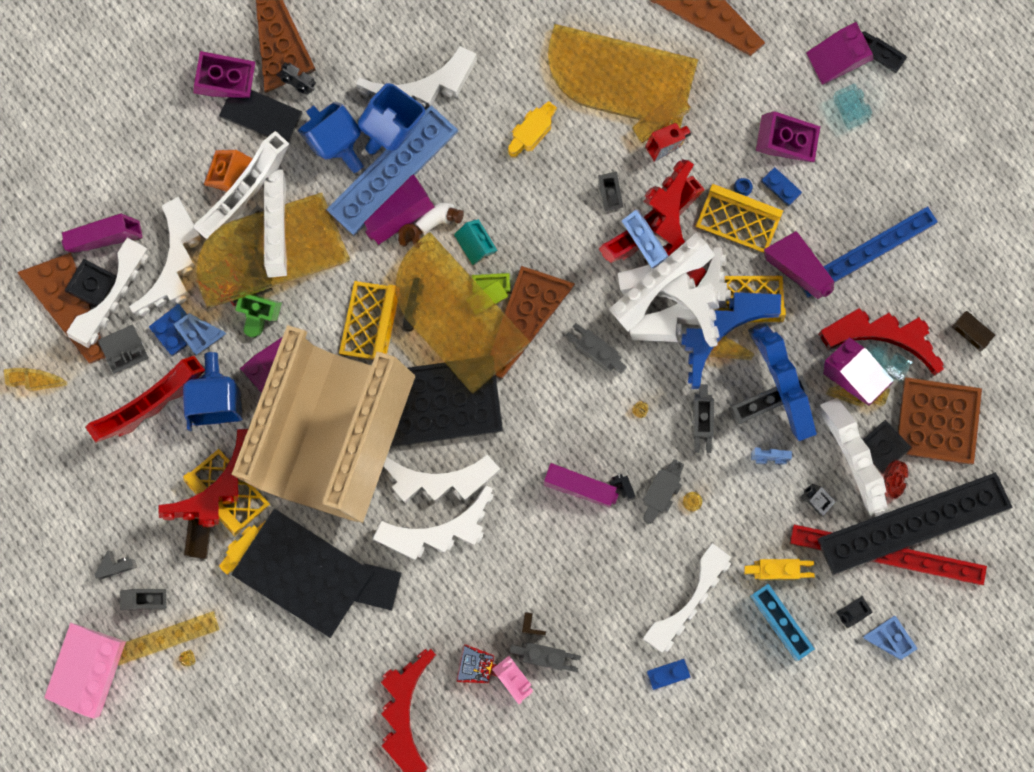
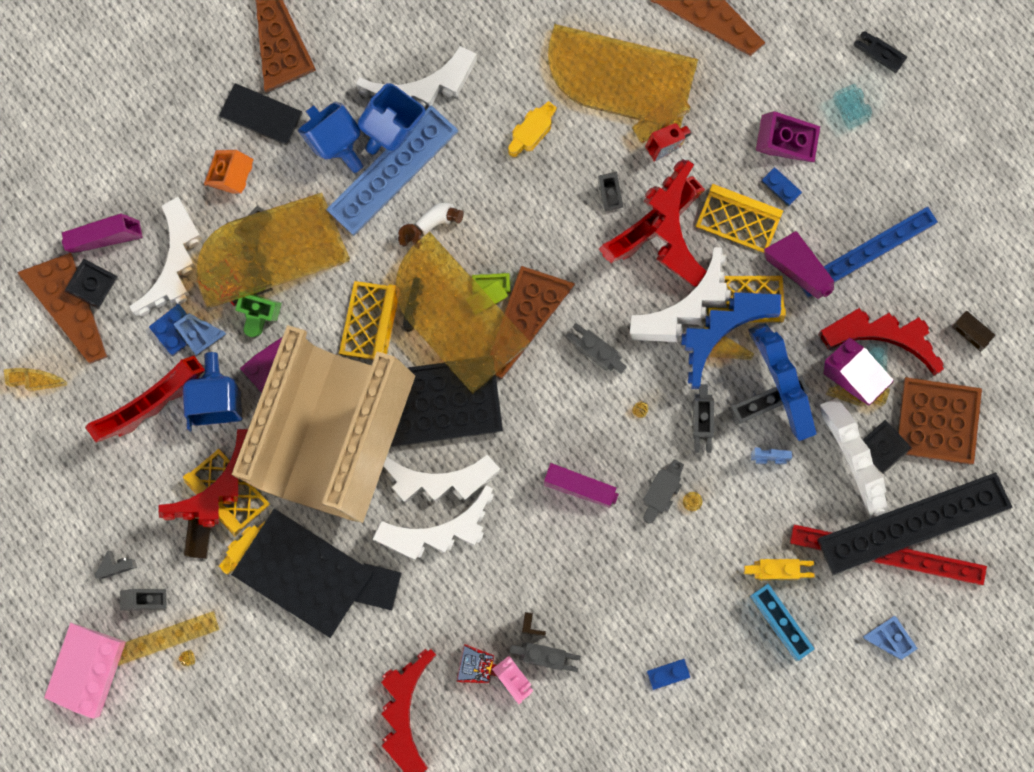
(87, 326): white arch -> none
(123, 349): dark grey hinge -> none
(223, 76): magenta slope -> none
(248, 184): white arch -> none
(274, 225): white arch -> none
(303, 84): black hinge -> none
(401, 208): magenta slope -> none
(475, 241): teal panel -> none
(626, 489): black bracket -> none
(645, 238): light blue plate -> none
(663, 631): white arch -> none
(687, 257): white arch -> none
(699, 300): white arch -> none
(743, 186): blue plate -> none
(818, 499): bracket -> none
(840, 53): magenta slope -> none
(854, 612): black bracket -> none
(894, 479): clear red tile -> none
(898, 367): clear light blue plate -> none

